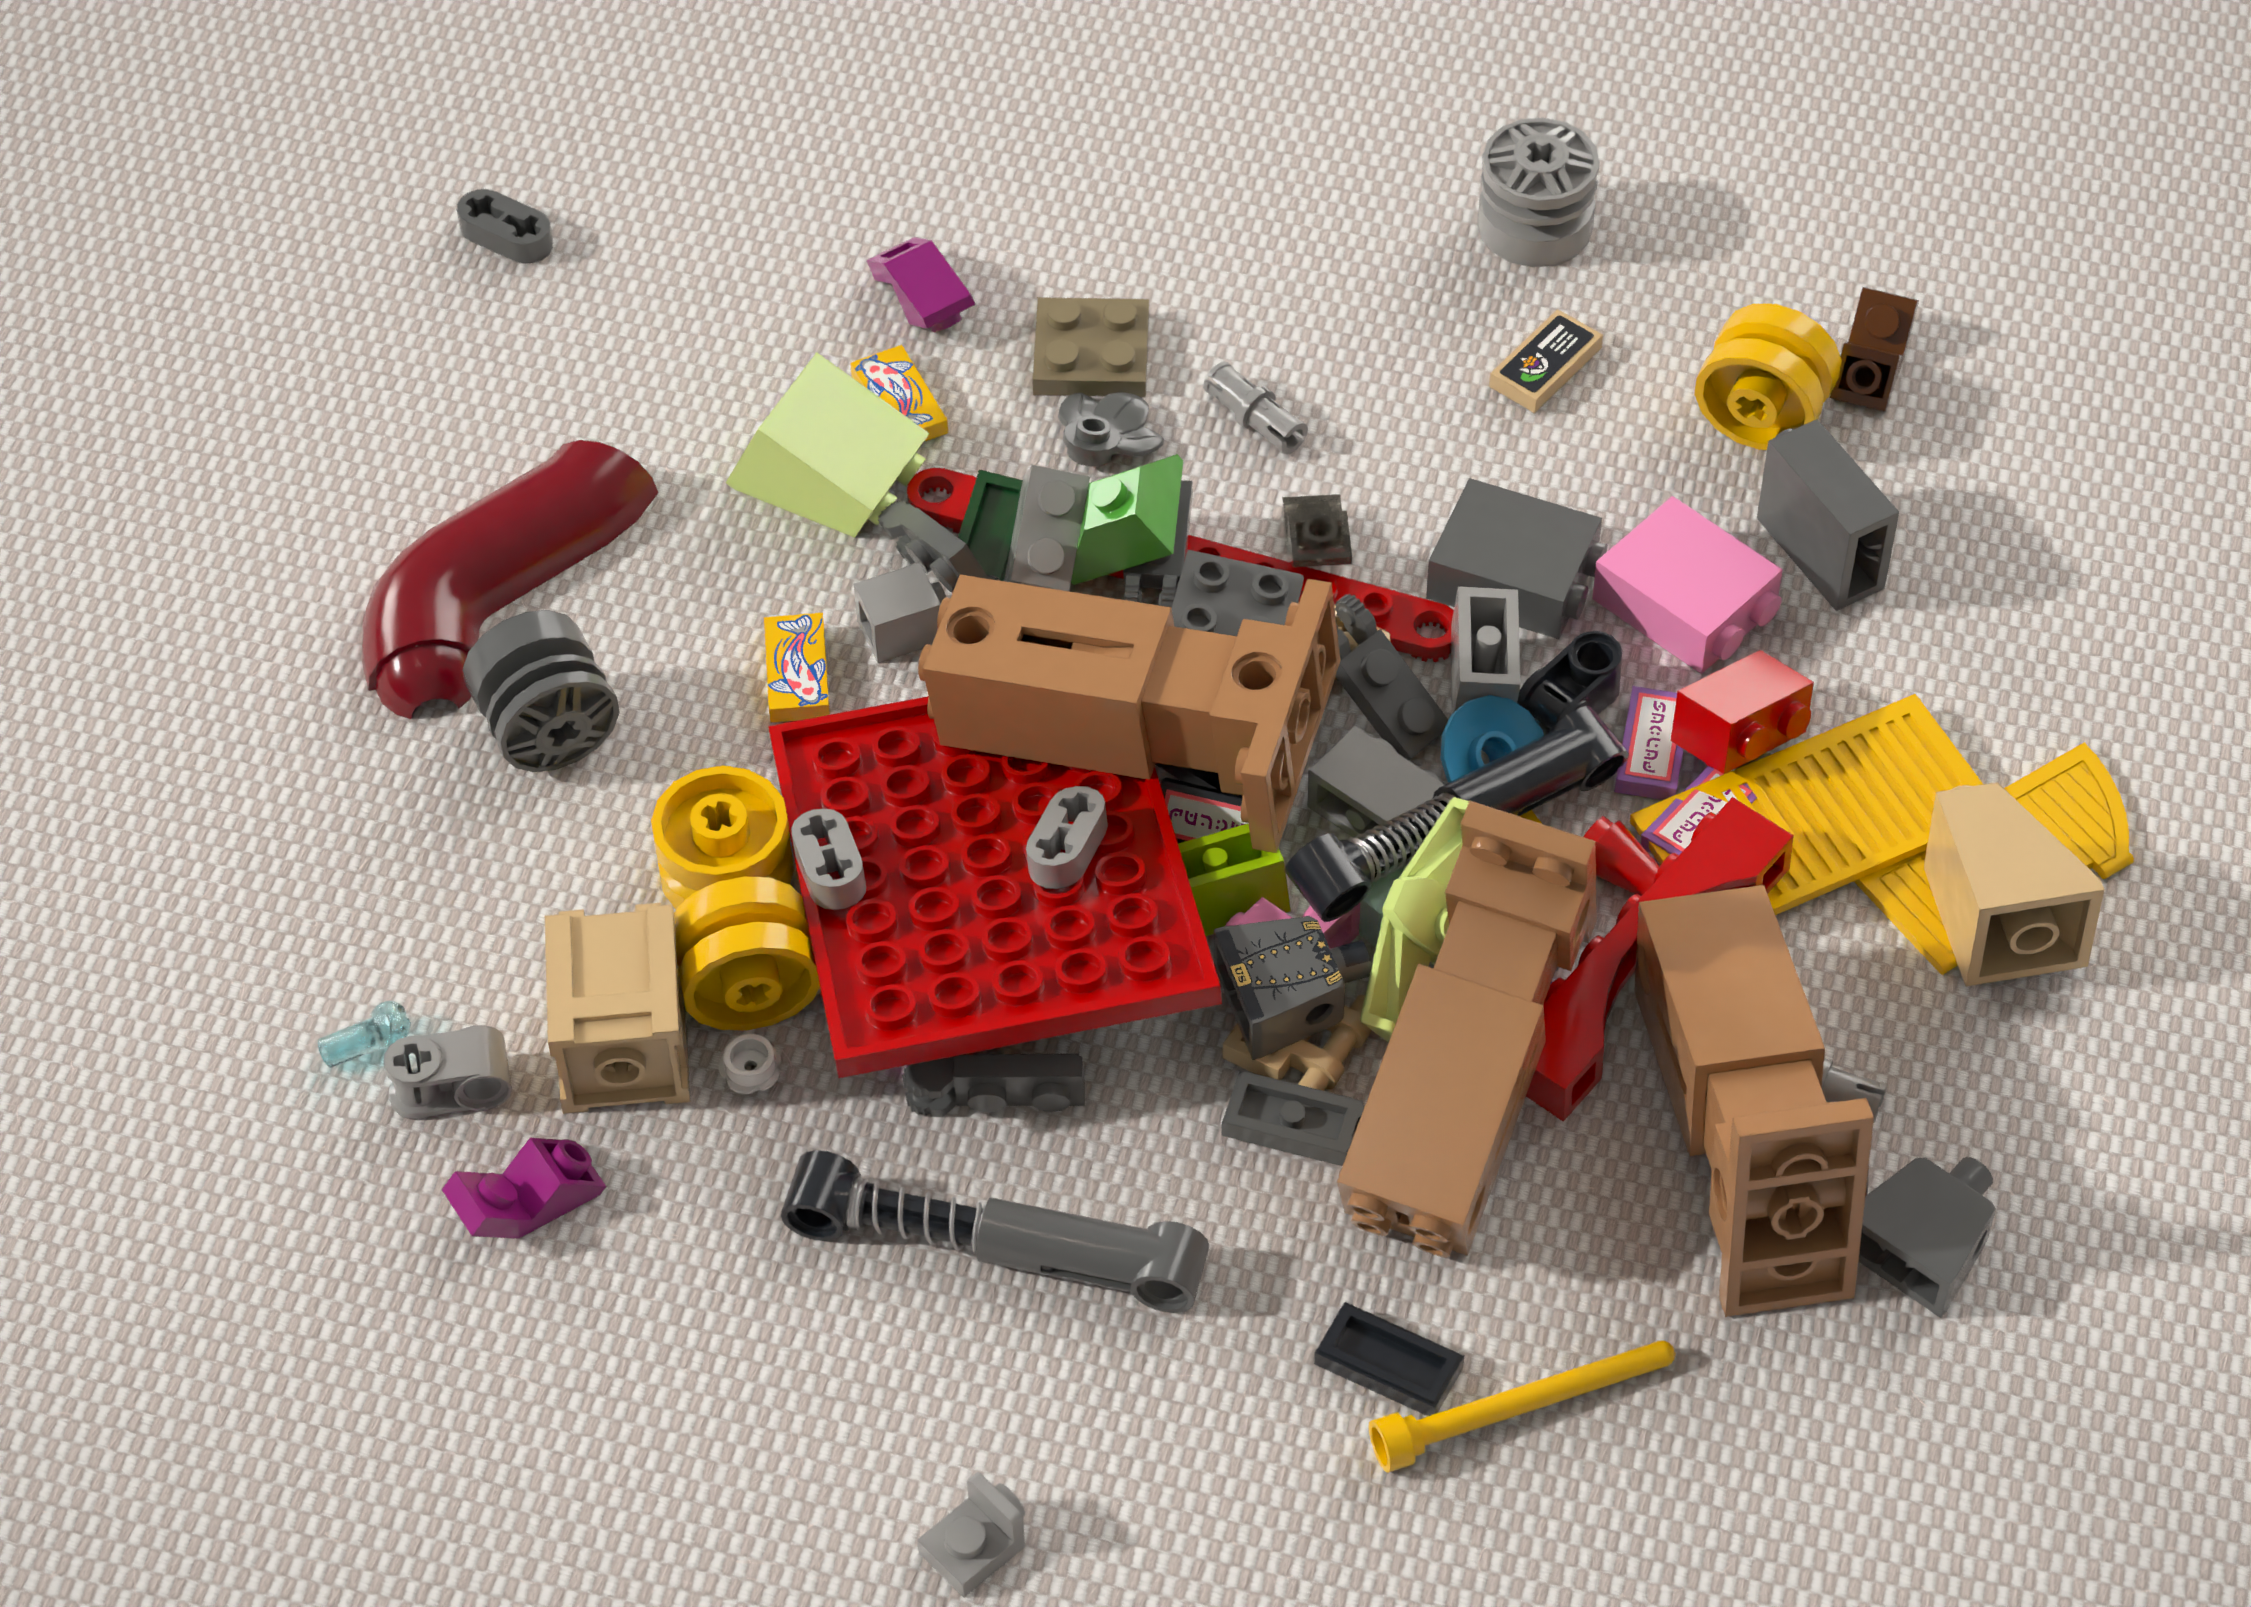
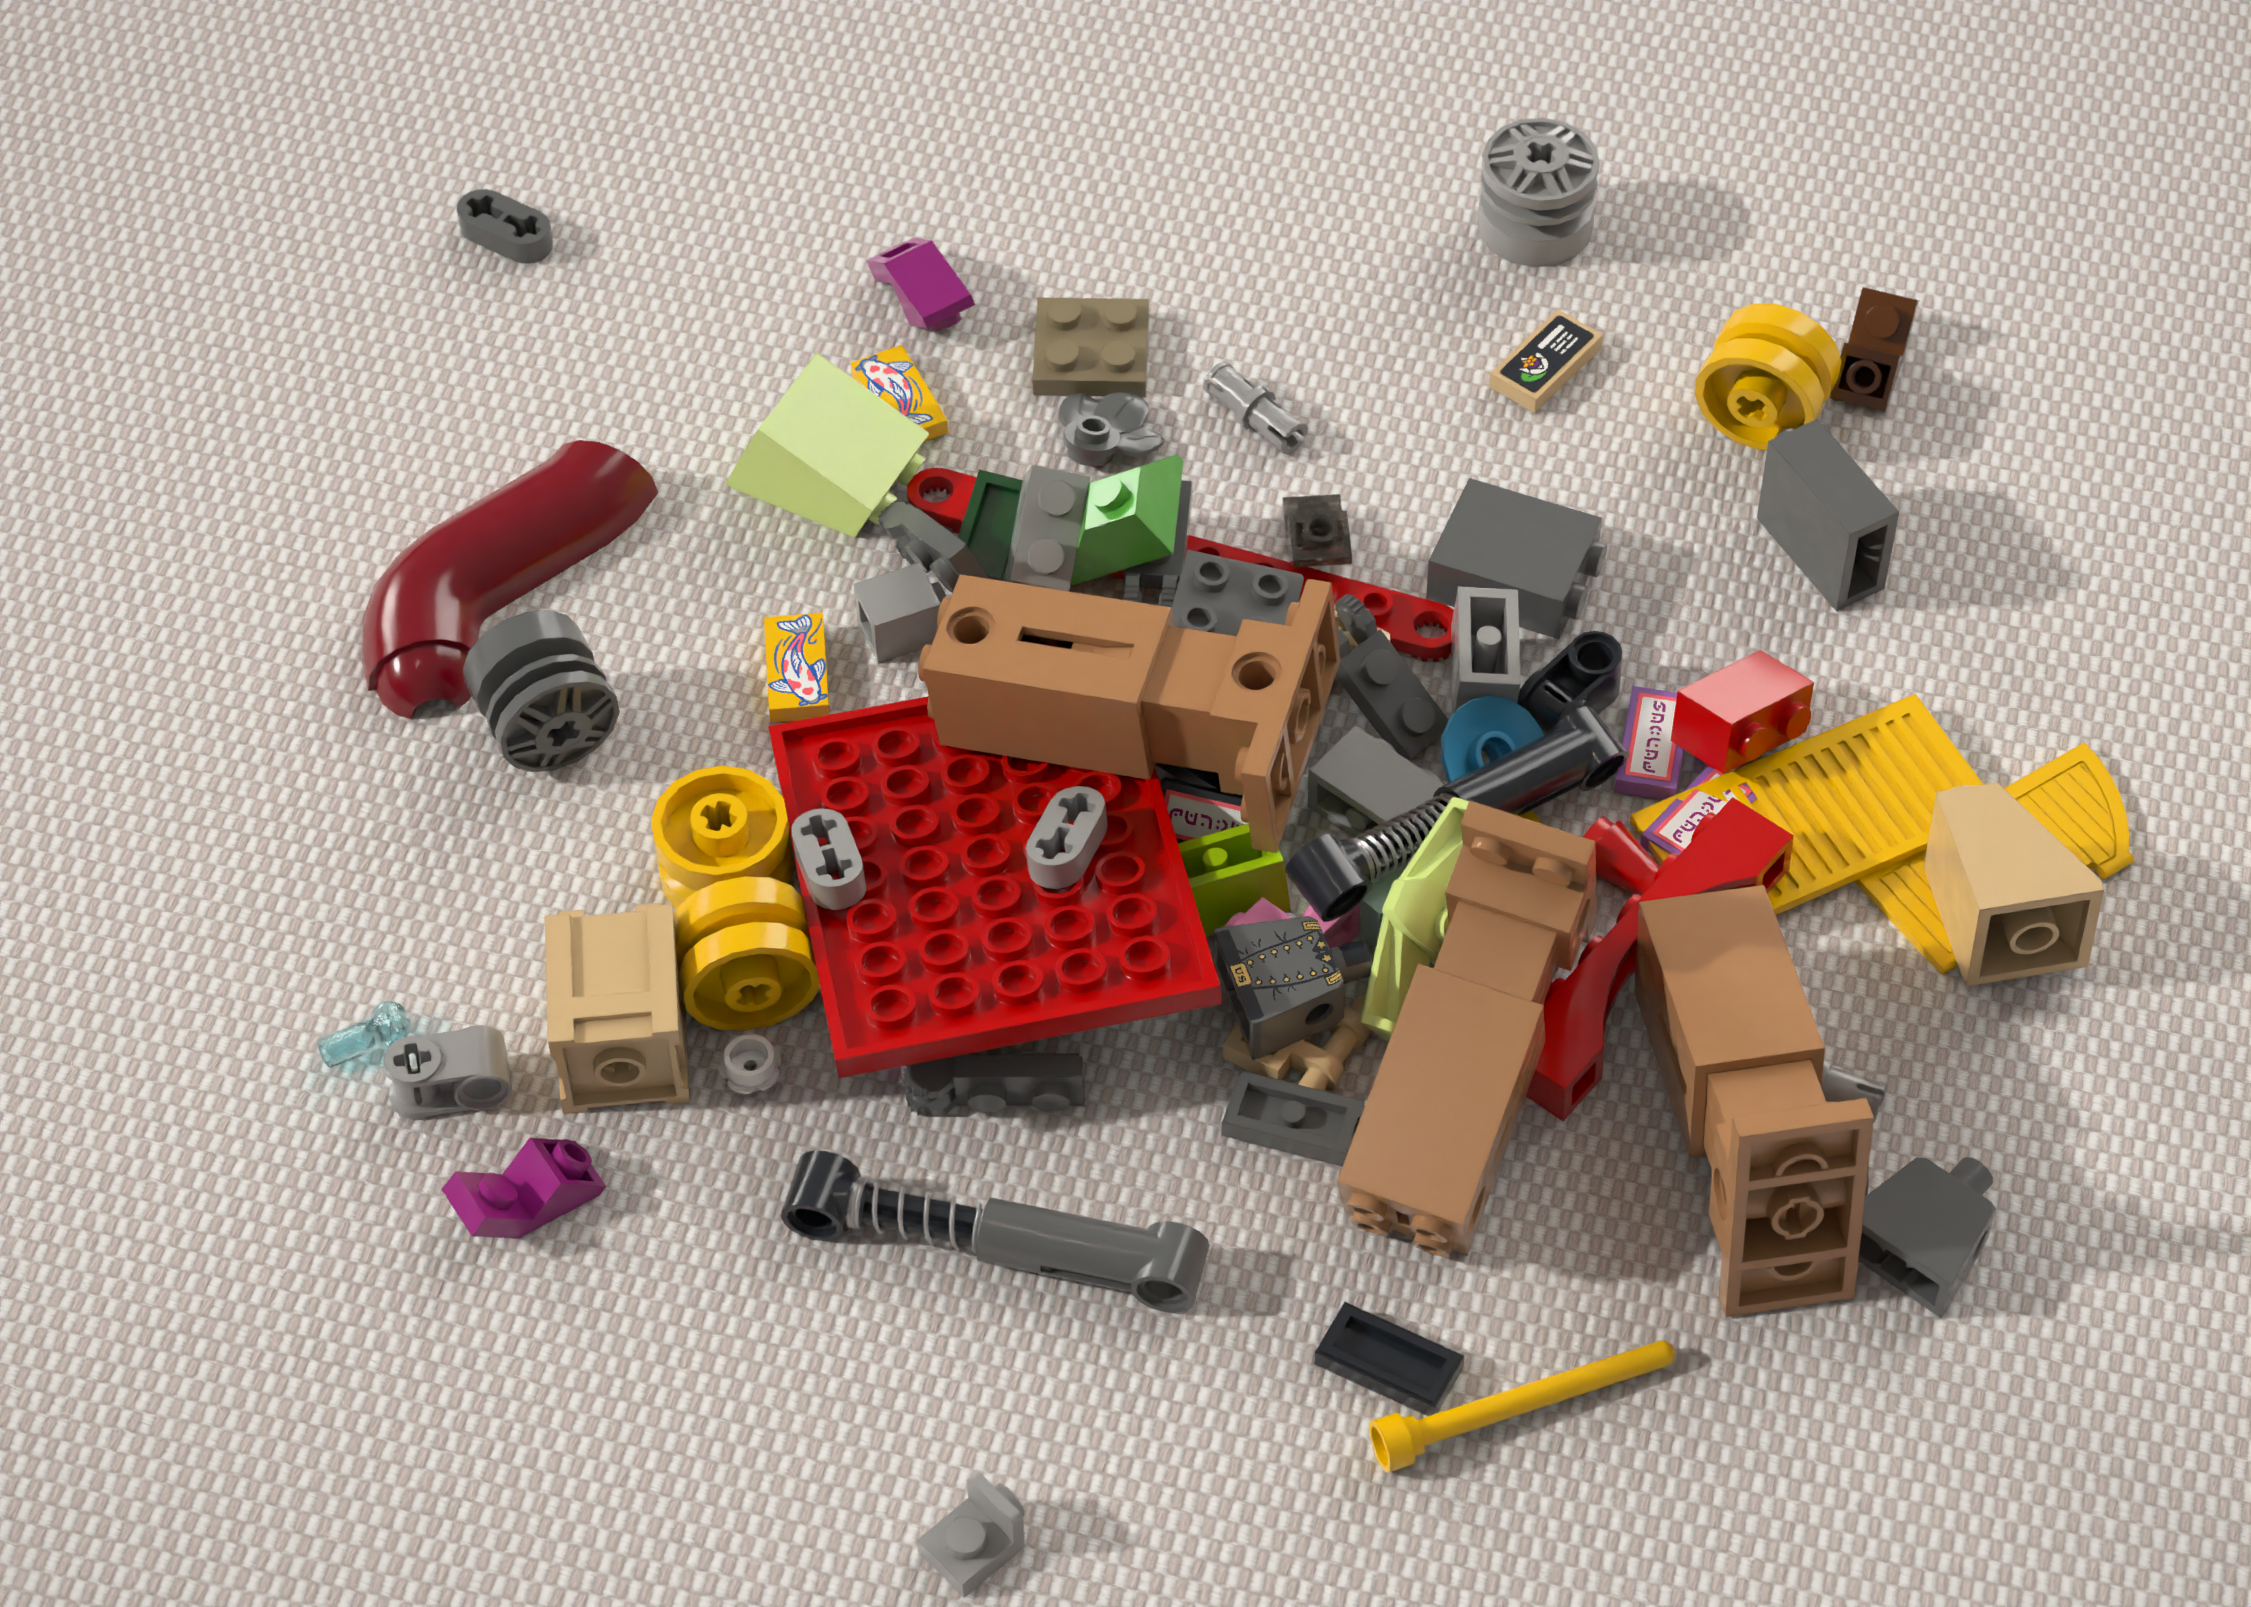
(1688, 585): bright pink brick -> none

